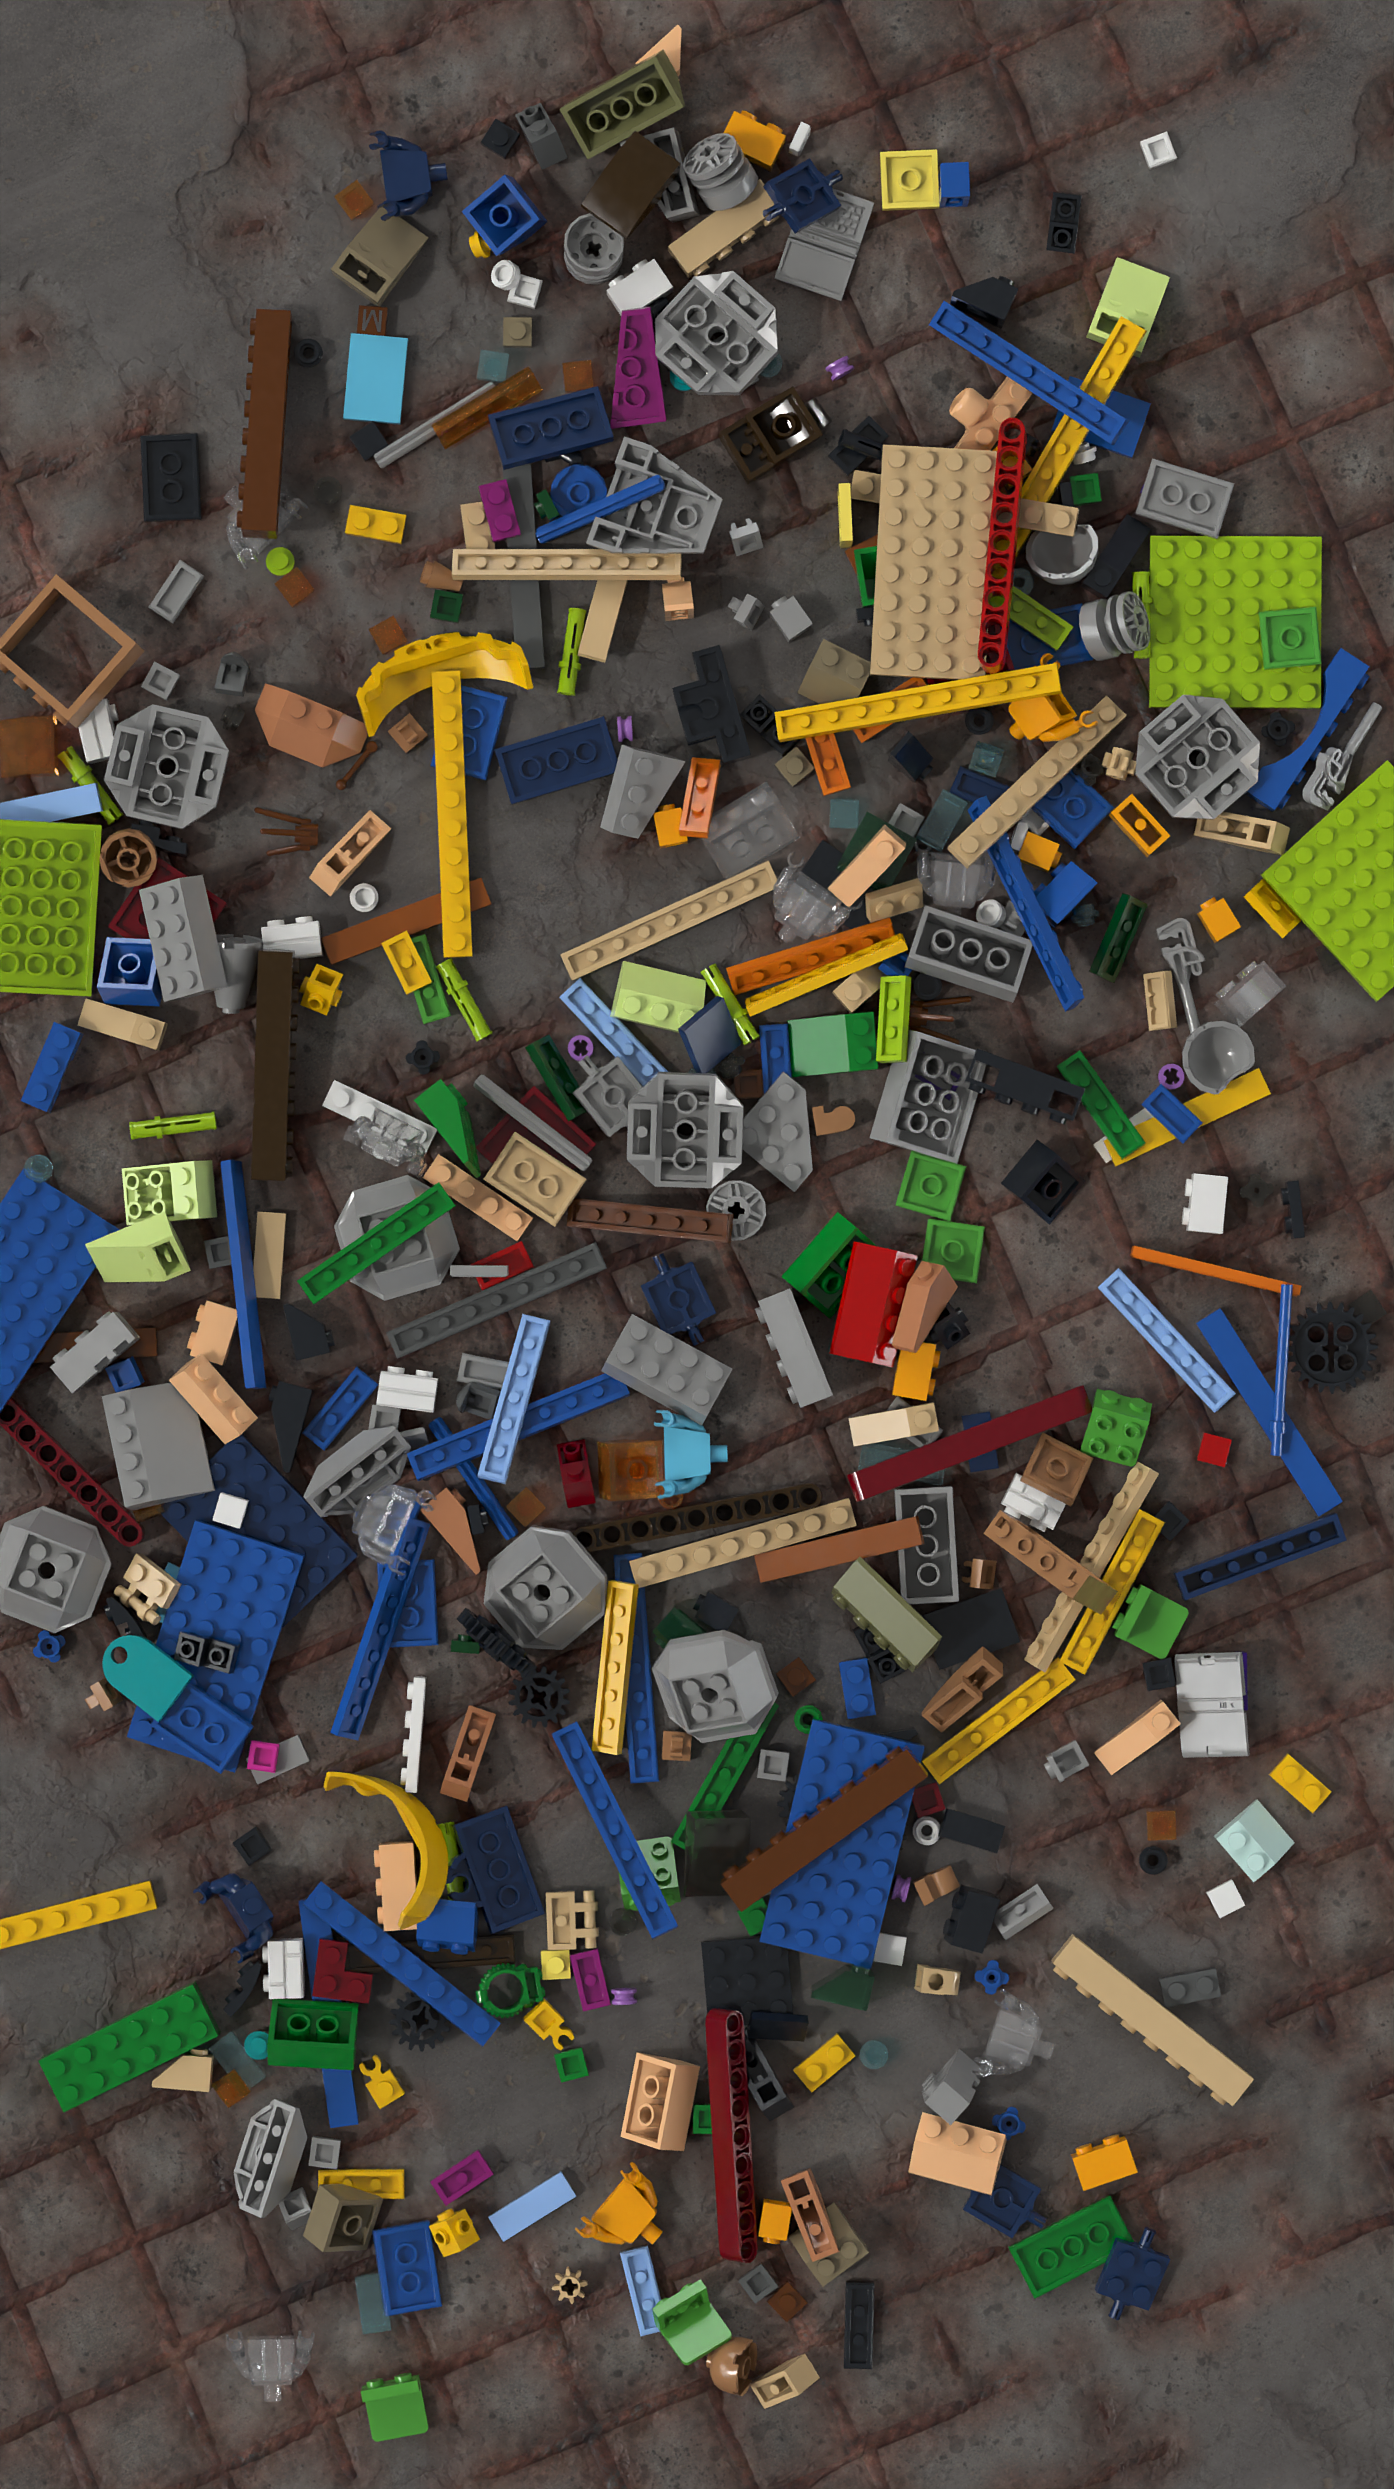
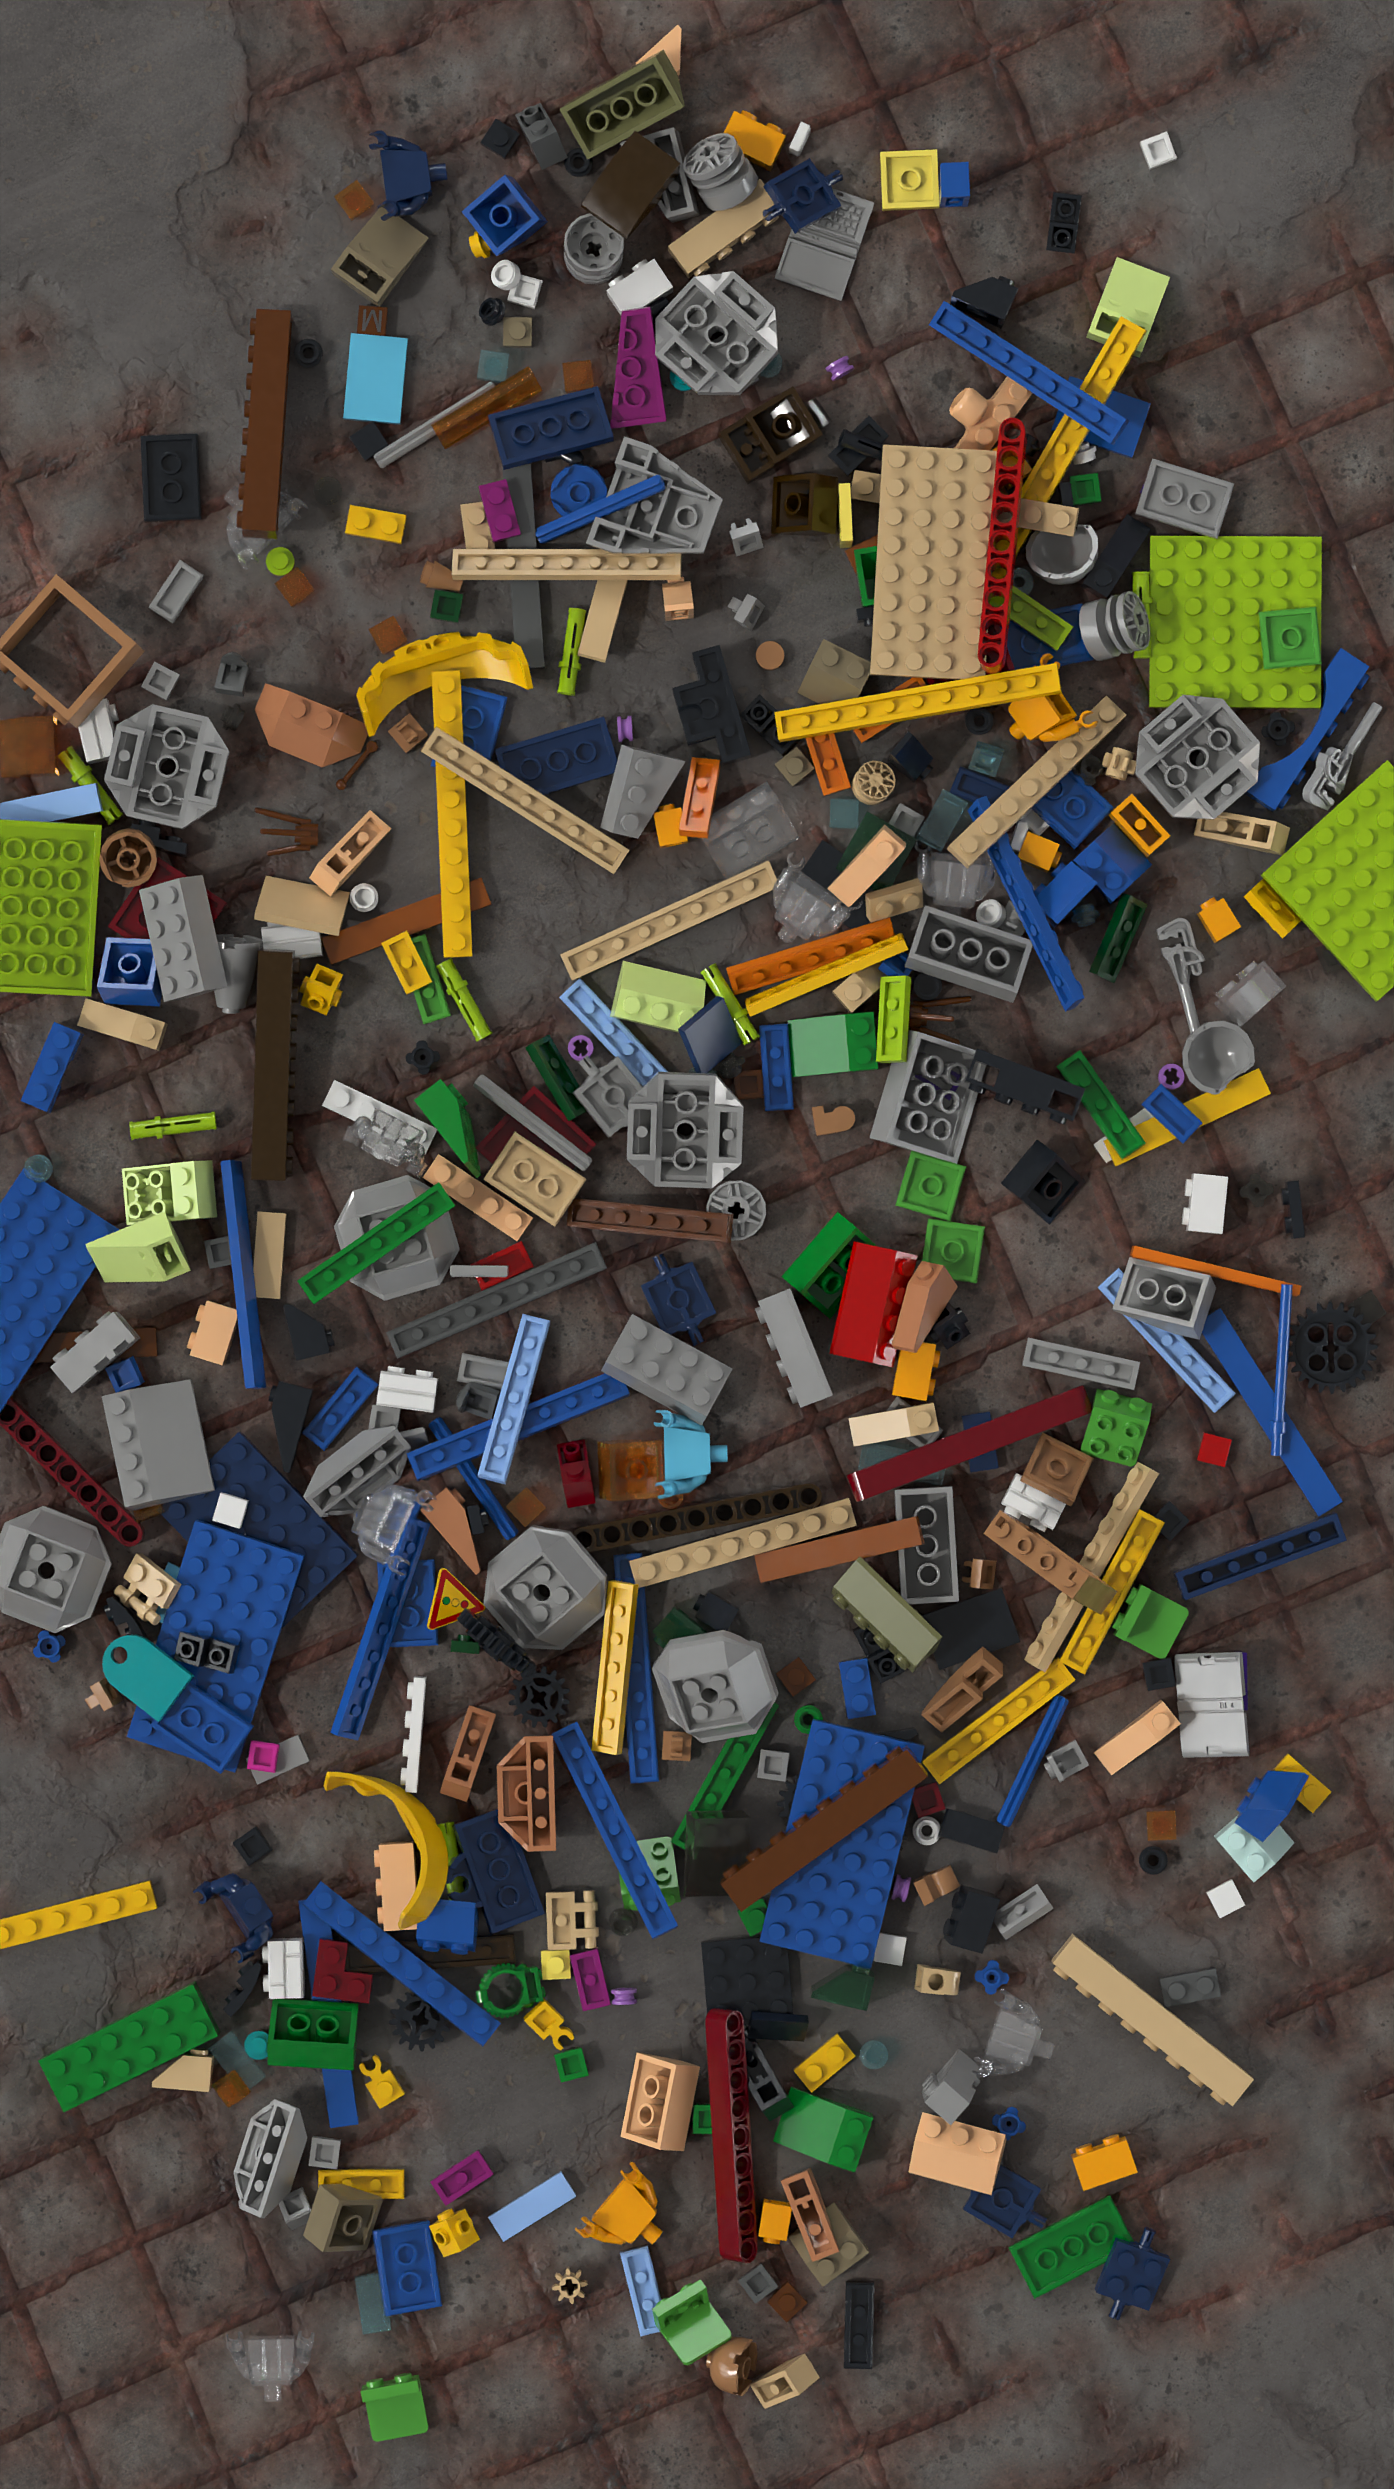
(213, 1398): light nougat brick -> none
(301, 906): none -> tan tile
(450, 1600): none -> piece
(492, 311): none -> black plate
(524, 800): none -> tan plate
(529, 1793): none -> nougat wedge
(546, 507): dark green plate -> none
(571, 169): none -> black plate
(770, 655): none -> medium nougat tile
(779, 1132): light grey plate -> none
(790, 618): light grey brick -> none
(804, 504): none -> dark brown slope
(824, 2129): none -> green slope
(873, 783): none -> tan wheel
(1032, 1760): none -> blue axle
(1080, 1363): none -> light grey plate
(1112, 863): none -> blue slope
(1160, 1000): tan plate -> none
(1165, 1297): none -> light grey slope
(1269, 1802): none -> blue slope

